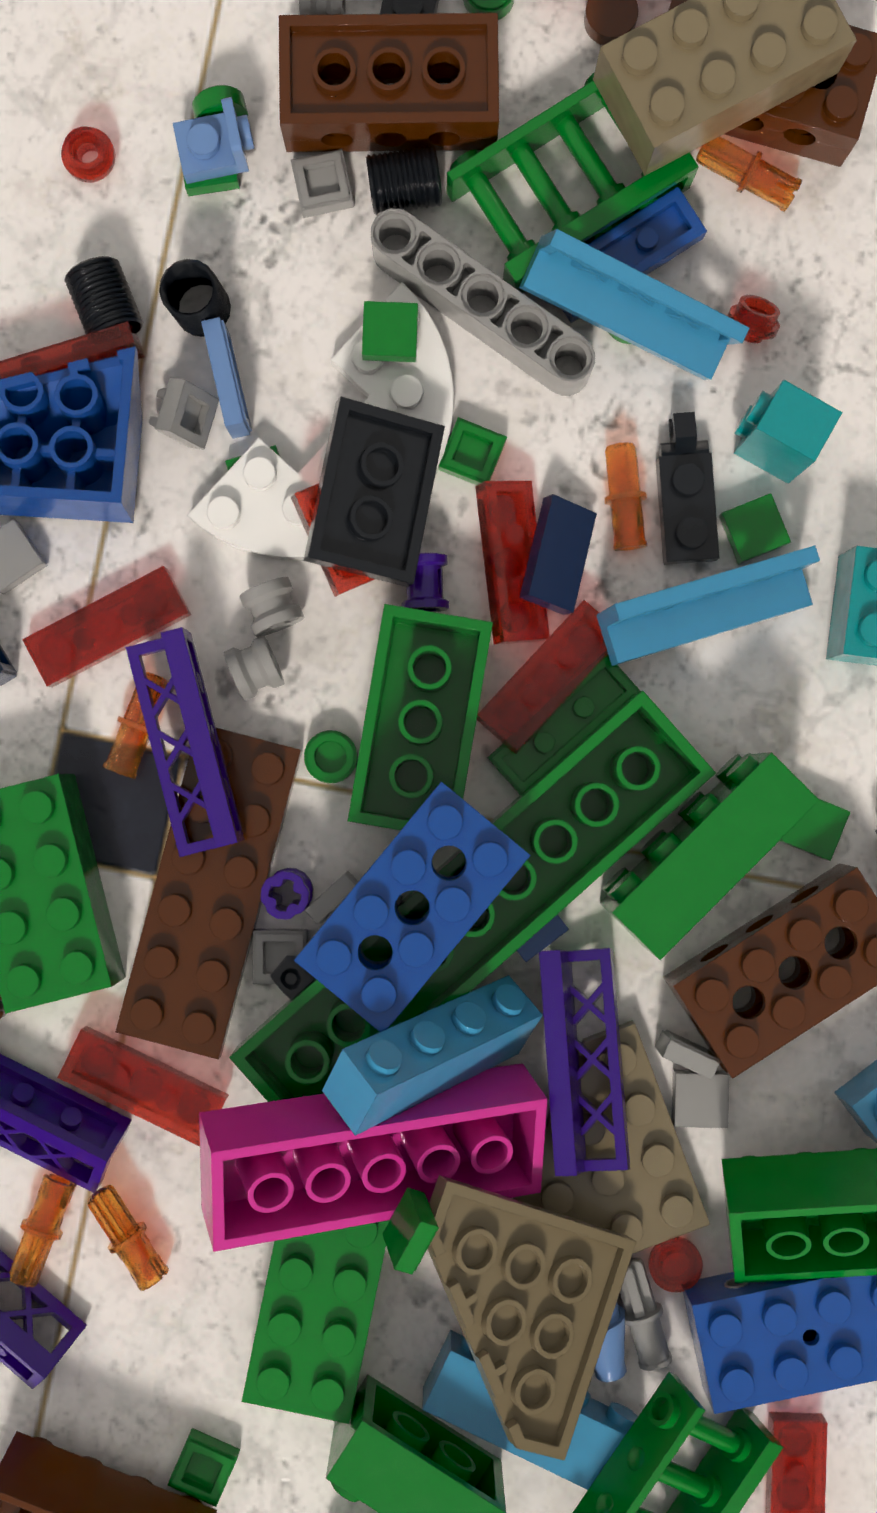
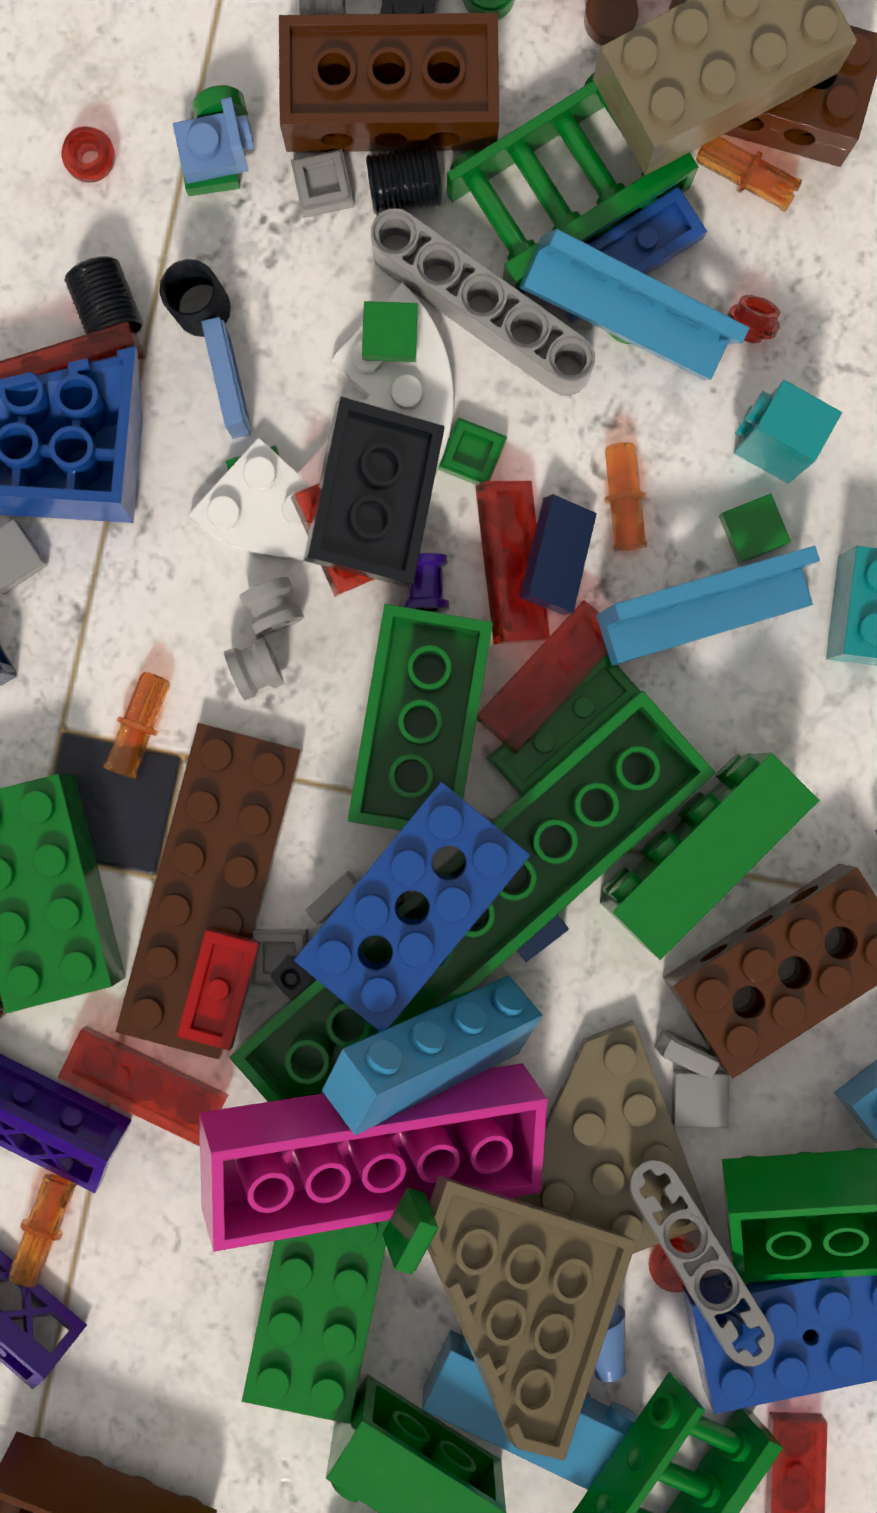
(106, 627): clear red plate -> none
(127, 1238): clear orange axle -> none
(185, 413): light grey tile -> none
(202, 738): dark purple fence -> none
(204, 1467): green tile -> none
(218, 989): none -> red plate
(273, 900): dark purple bush -> none
(330, 756): green tile -> none
(564, 1067): dark purple fence -> none
(643, 1318): light grey axle -> none
(686, 495): black hinge -> none
(704, 1257): none -> light grey beam
(818, 830): green tile -> none

